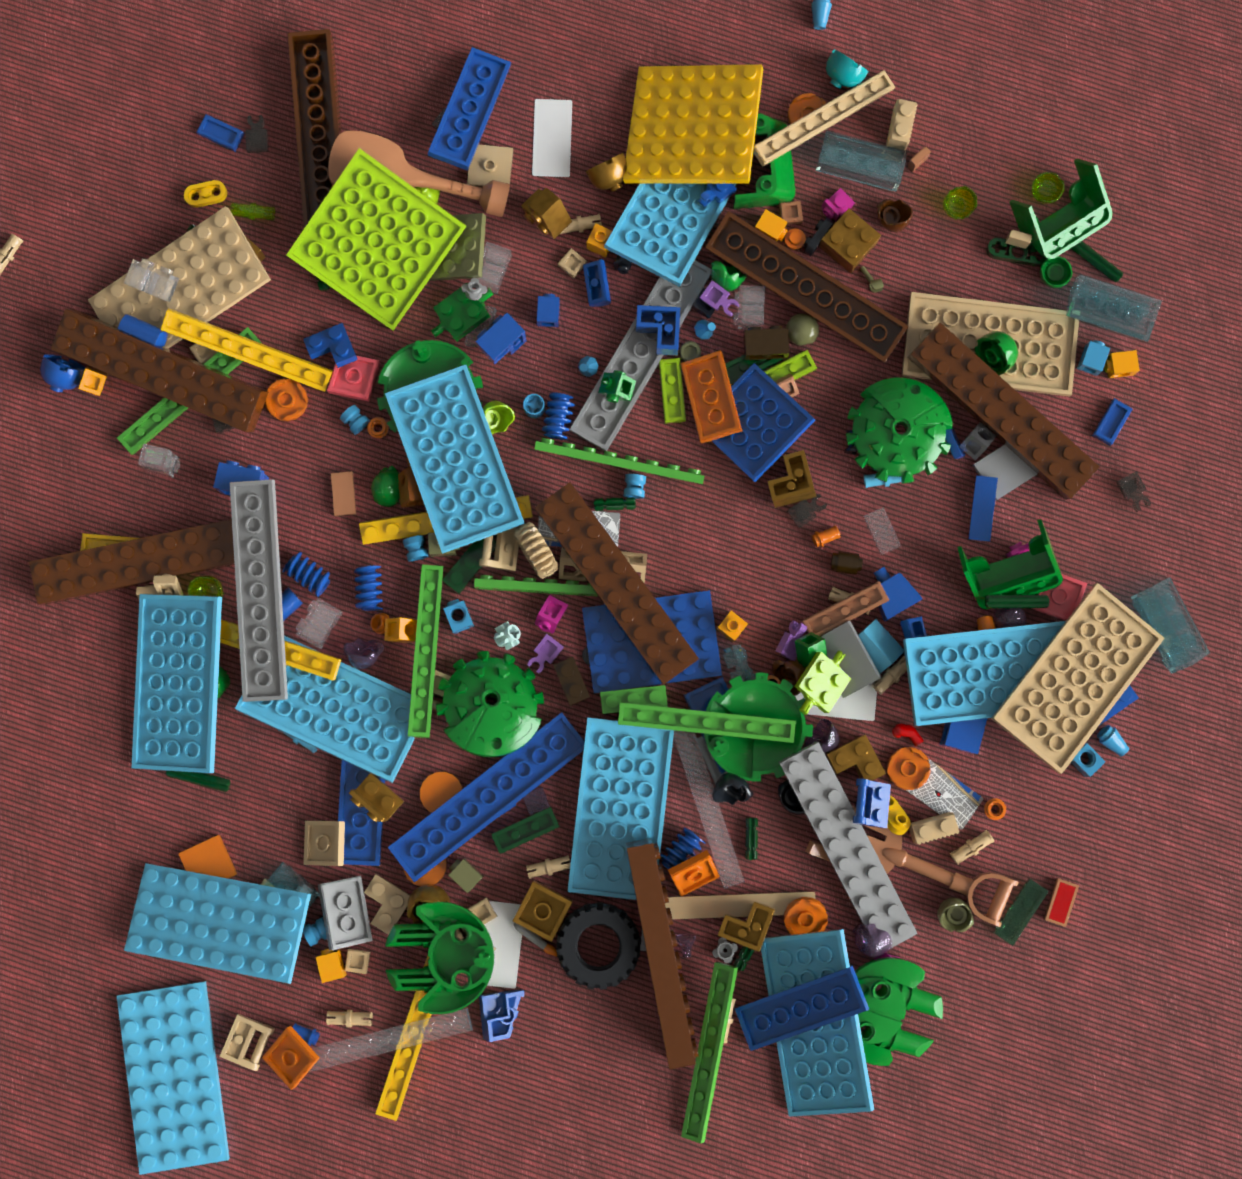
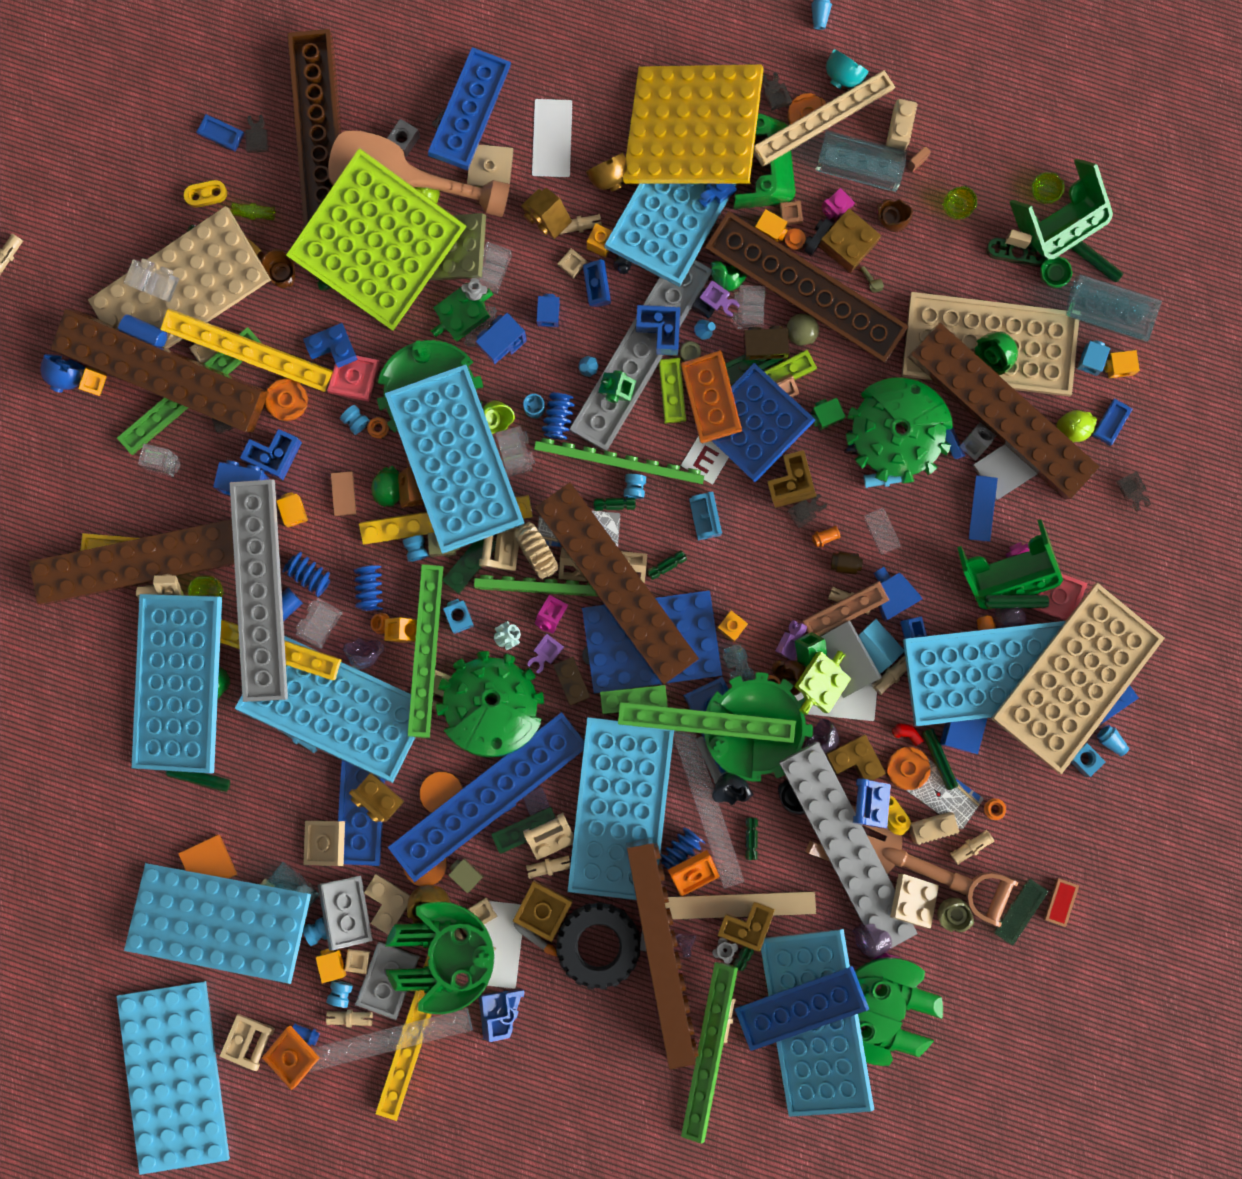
(275, 459): none -> blue brick
(279, 268): none -> reddish brown hair
(291, 509): none -> light orange brick
(339, 993): none -> dark azure wheel
(376, 989): none -> light grey tile
(404, 129): none -> flat silver brick
(514, 451): none -> clear brick
(549, 837): none -> tan plate
(666, 565): none -> dark green axle
(705, 516): none -> dark azure hinge
(706, 458): none -> white sticker
(775, 93): none -> clear smoke plate
(805, 916): orange tile -> none
(827, 413): none -> green brick
(914, 901): none -> tan plate
(940, 759): none -> dark green axle
(1077, 425): none -> lime hair
(1167, 614): clear light blue slope -> none

